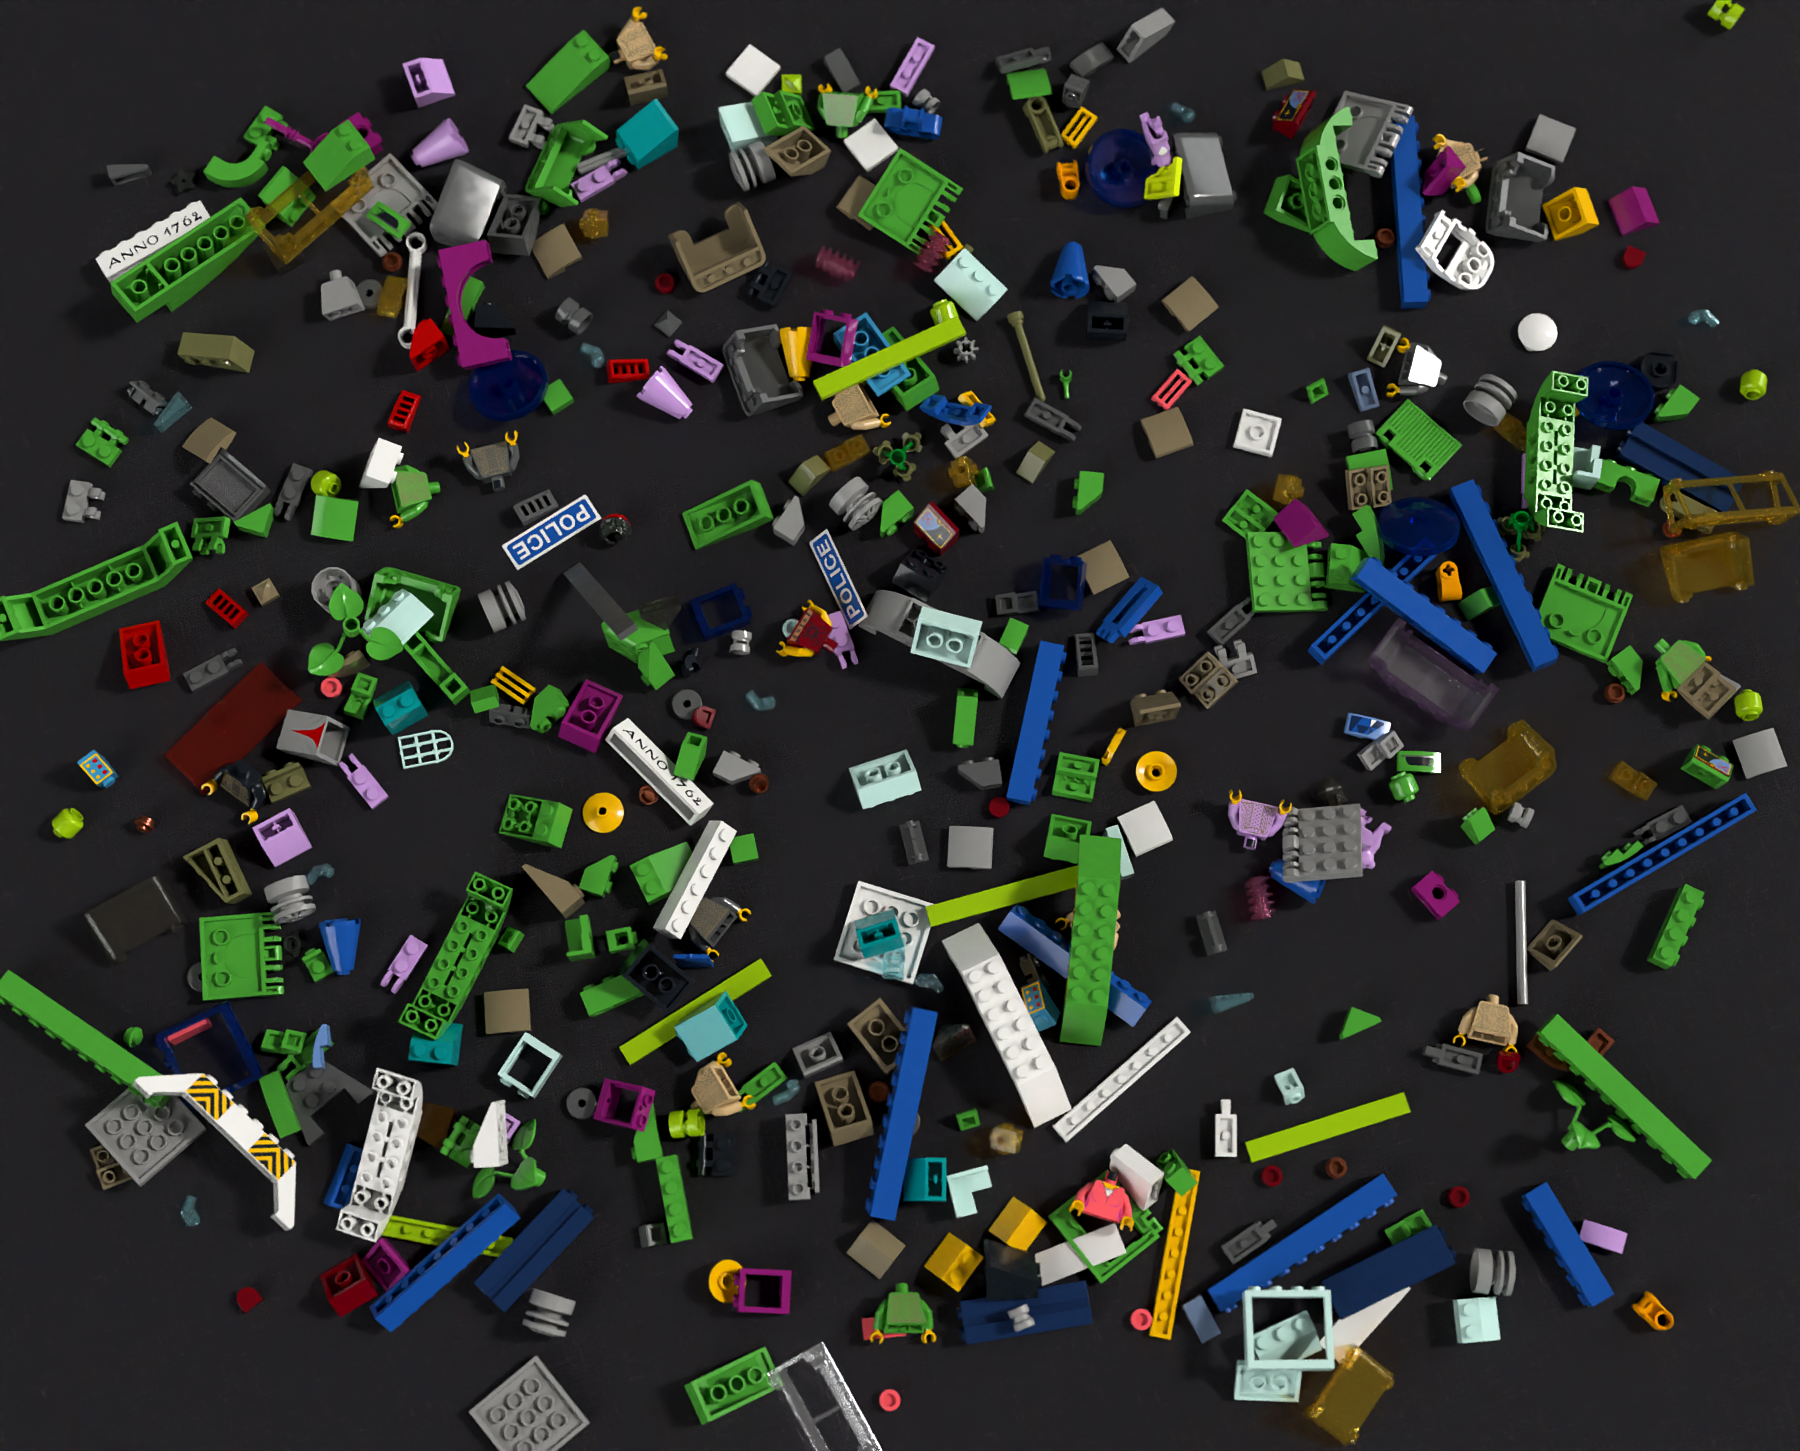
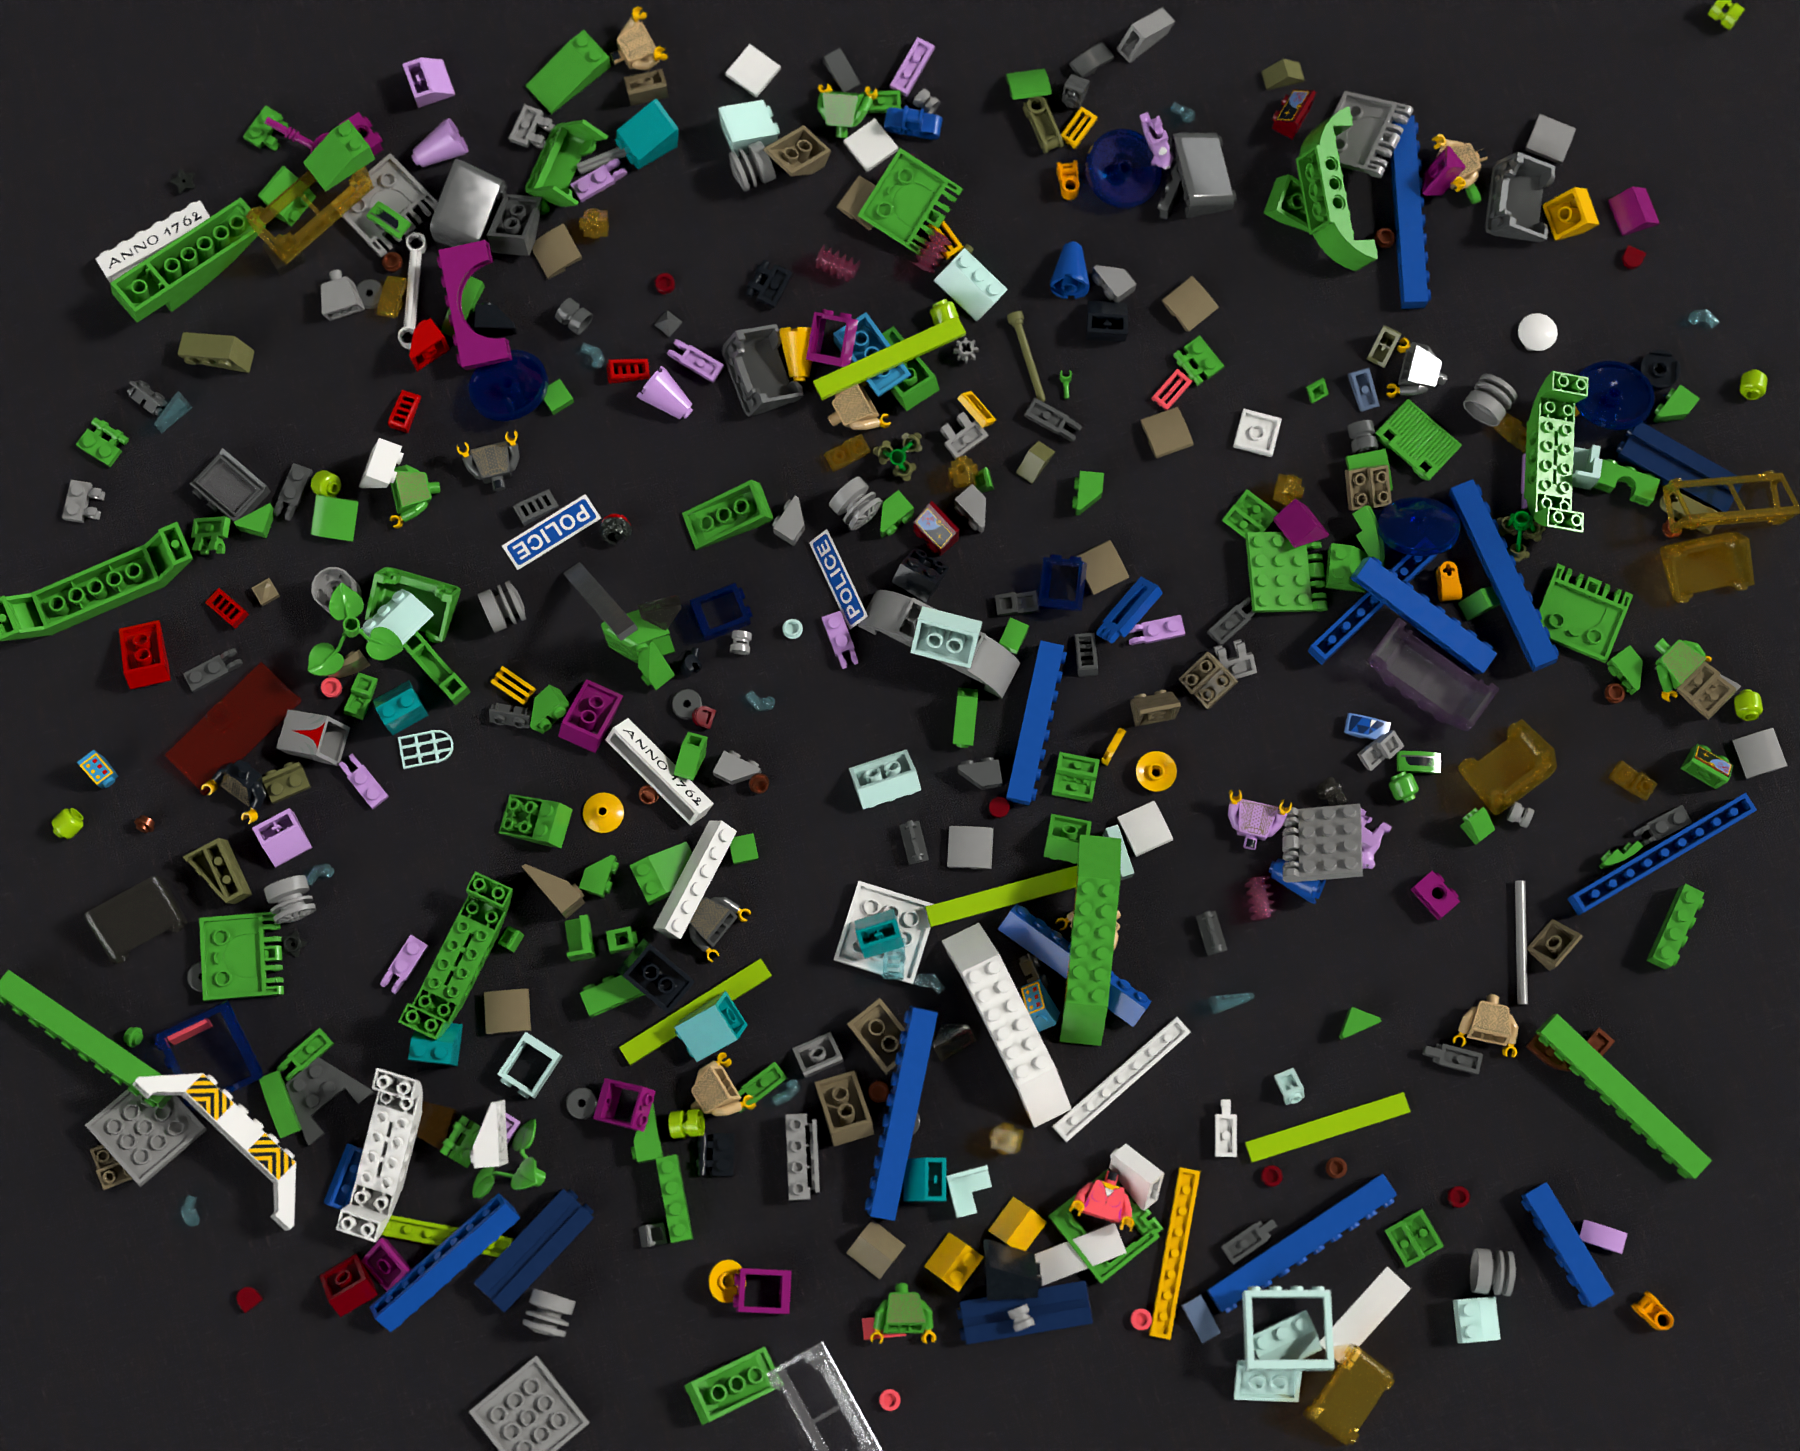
(126, 173): dark grey slope -> none
(208, 439): dark tan slope -> none
(242, 173): bright green arch -> none
(283, 1042): bright green slope -> none
(317, 964): bright green bracket -> none
(322, 1041): medium blue slope -> none
(341, 942): blue cone -> none
(484, 698): bright green piece -> none
(693, 960): blue piece -> none
(722, 254): dark tan windscreen -> none
(781, 113): bright green slope -> none
(792, 84): lime tile -> none
(808, 474): olive slope -> none
(810, 634): torso -> none
(953, 413): blue slope -> none
(967, 1119): bright green slope -> none
(1022, 59): dark grey hinge -> none
(1164, 182): neon yellow wing -> none
(1176, 1172): bright green slope -> none
(1389, 1271): dark blue brick -> none
(1470, 263): white slope -> none
(1507, 1061): dark red tile -> none
(1578, 1135): bright green plant -> none

